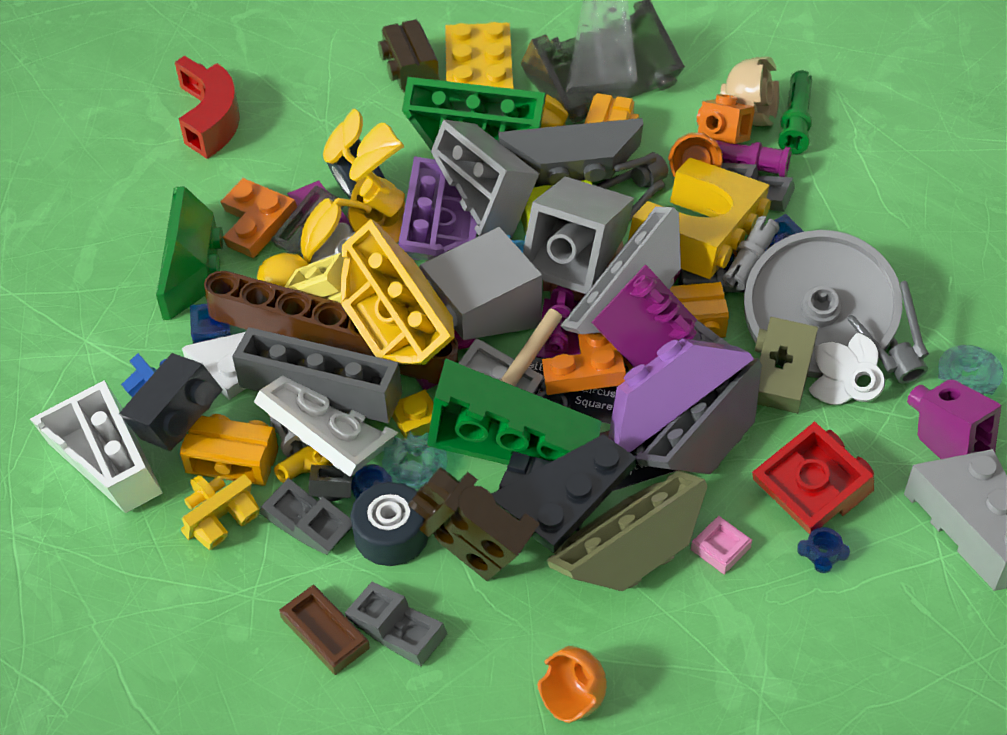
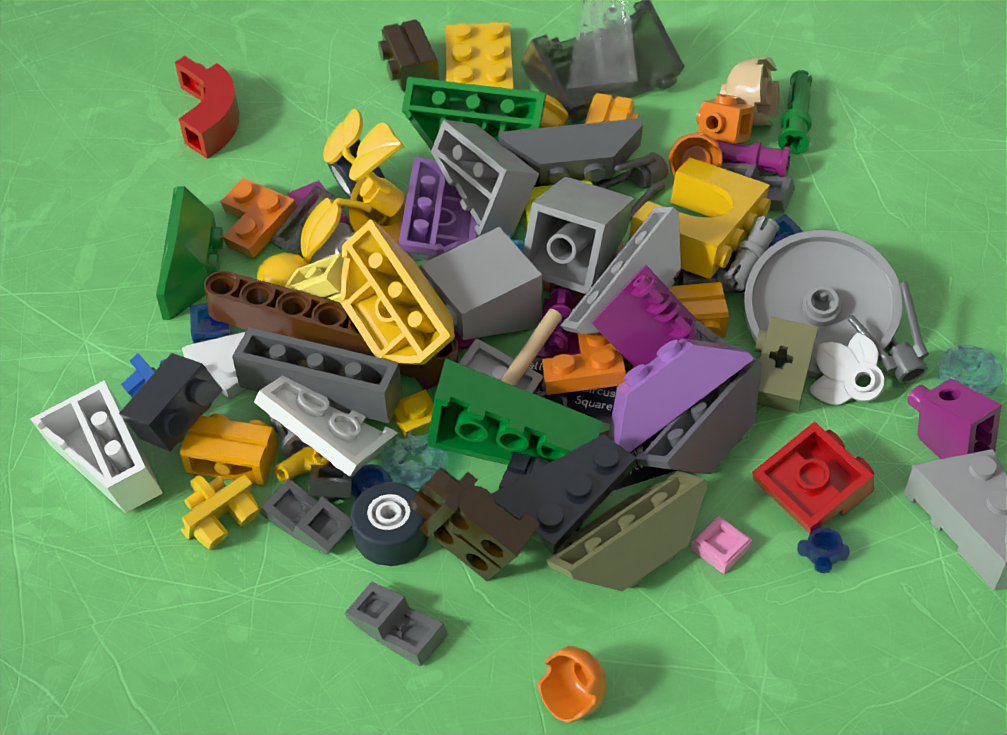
(324, 629): reddish brown tile -> none

